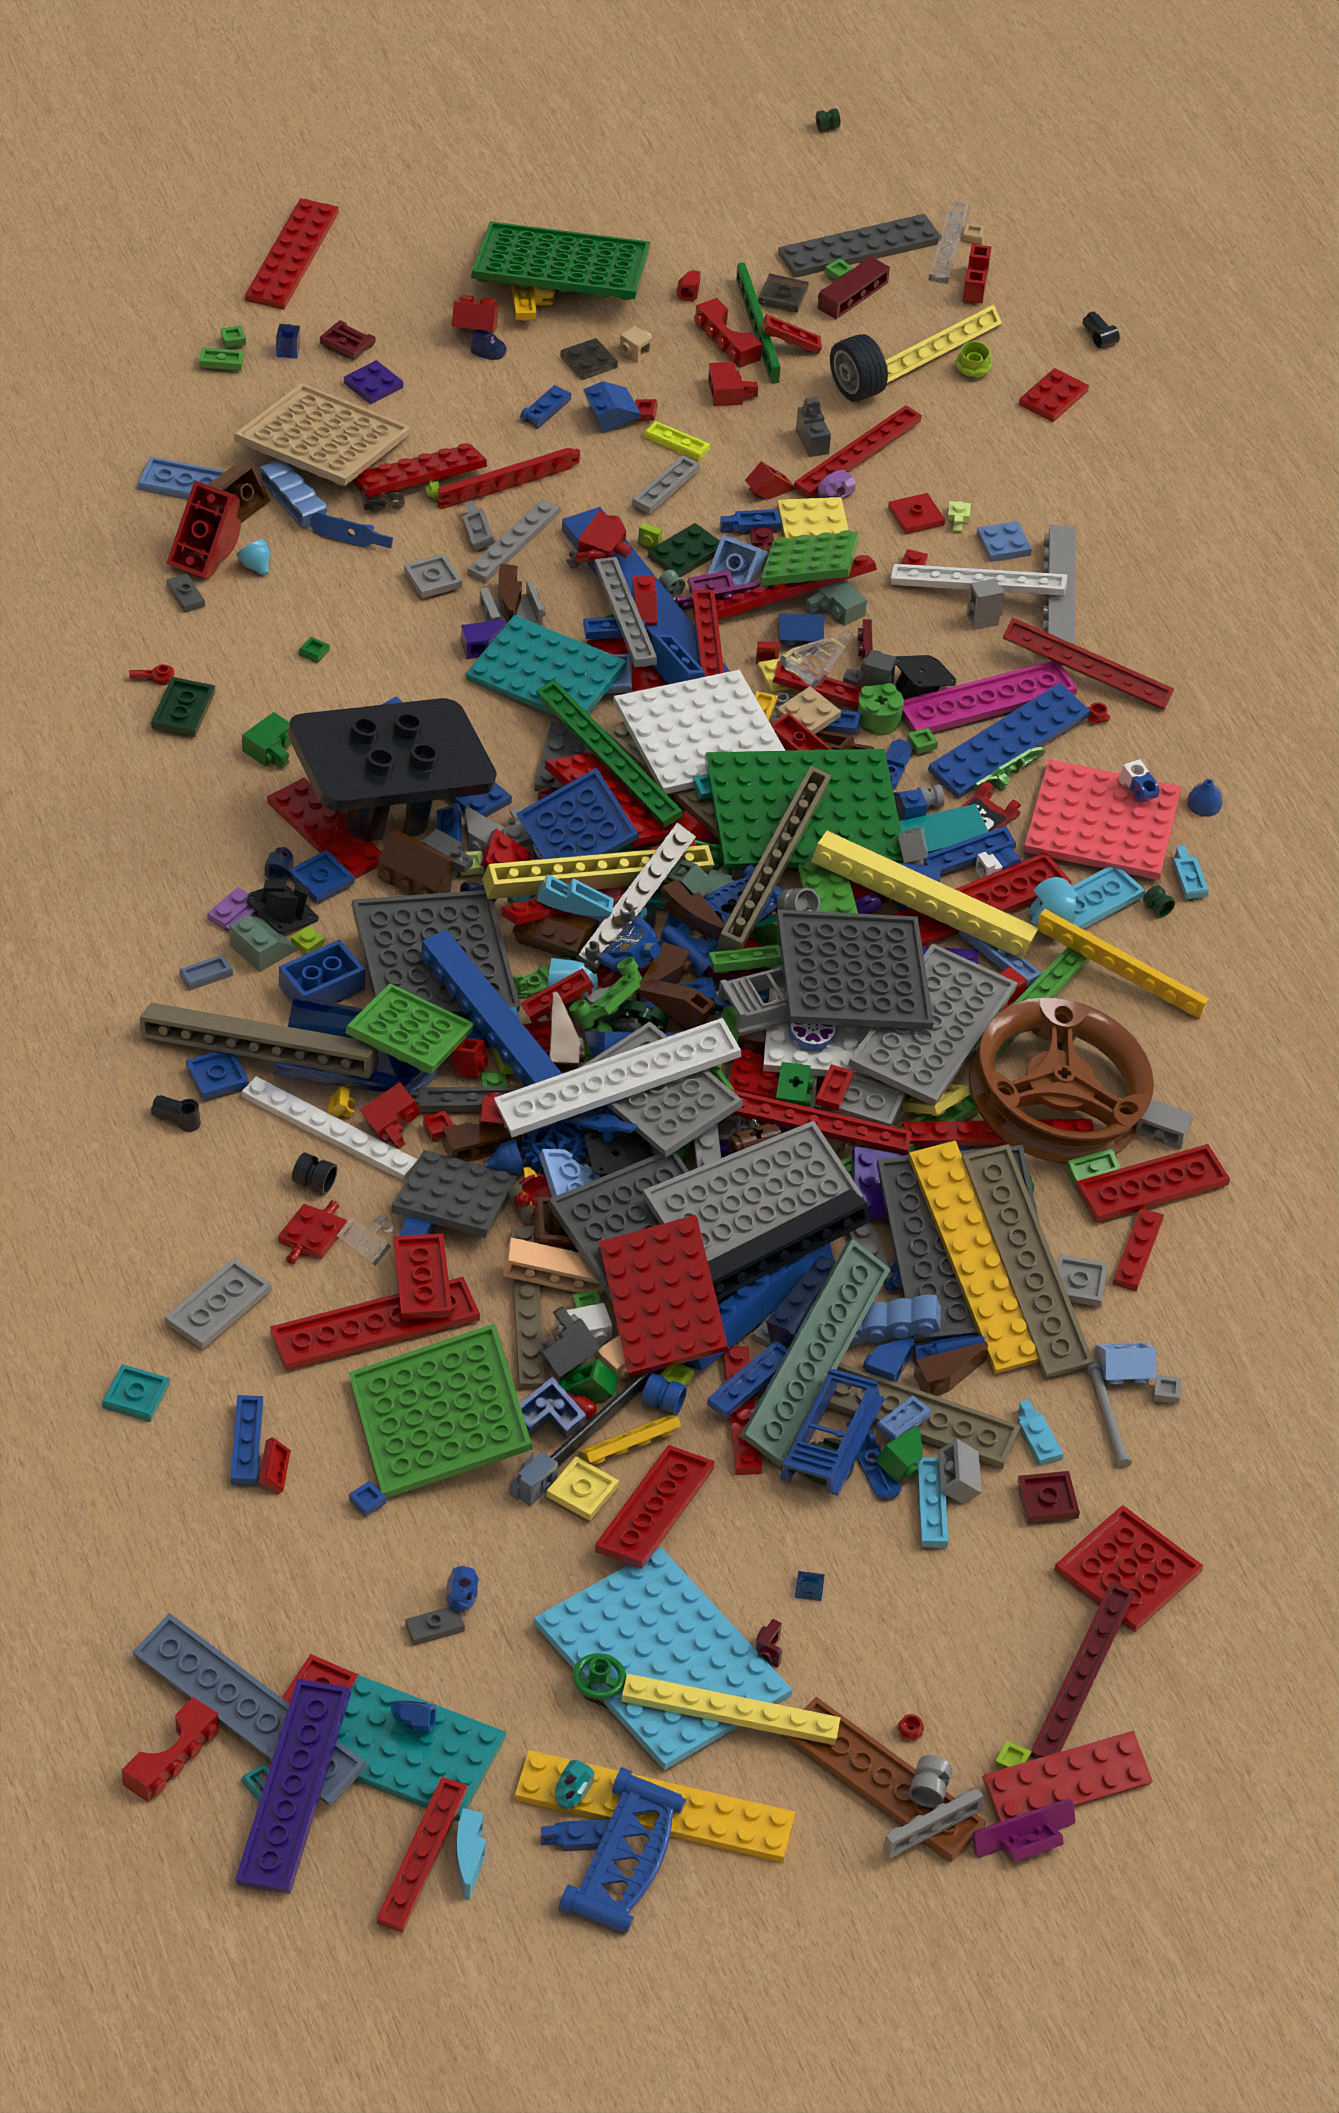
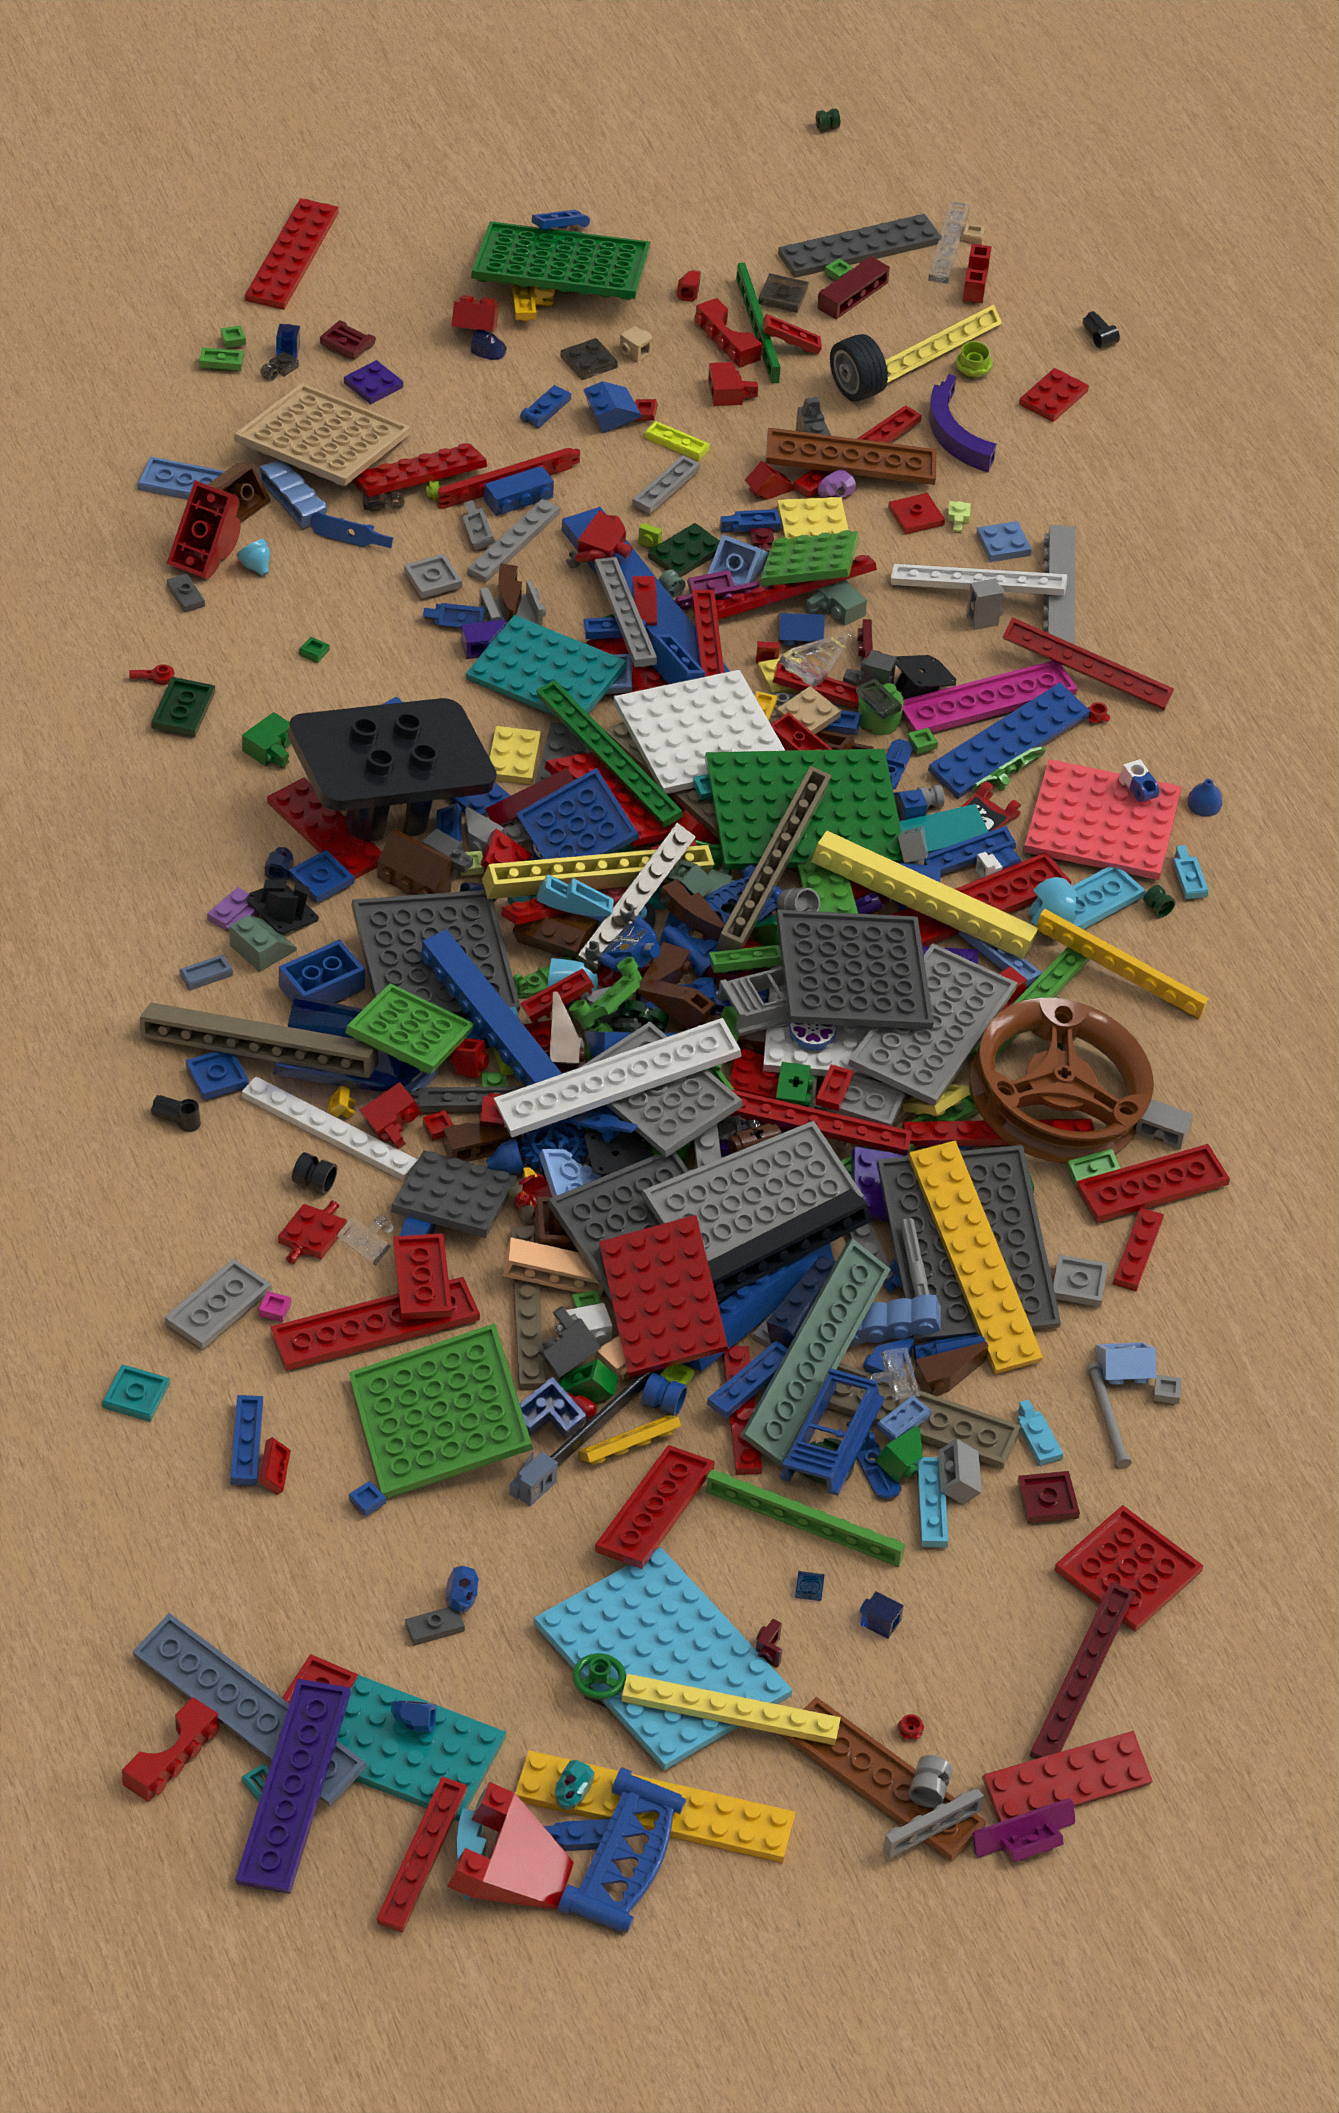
(275, 1306): none -> dark pink plate
(279, 364): none -> clear smoke plate
(308, 940): lime plate -> none
(455, 615): none -> blue hinge
(505, 810): none -> dark red tile
(515, 754): none -> light yellow plate
(518, 490): none -> blue brick
(524, 1860): none -> wedge
(560, 219): none -> blue plate
(582, 1488): light yellow plate -> none
(805, 1518): none -> bright green plate
(852, 455): none -> dark orange plate
(878, 698): none -> clear smoke plate
(881, 1614): none -> clear blue brick
(898, 1374): none -> clear plate
(914, 558): red plate -> none
(914, 1257): none -> light grey axle
(952, 436): none -> dark purple arch
(1012, 1755): lime plate -> none
(1028, 1261): dark tan plate -> none

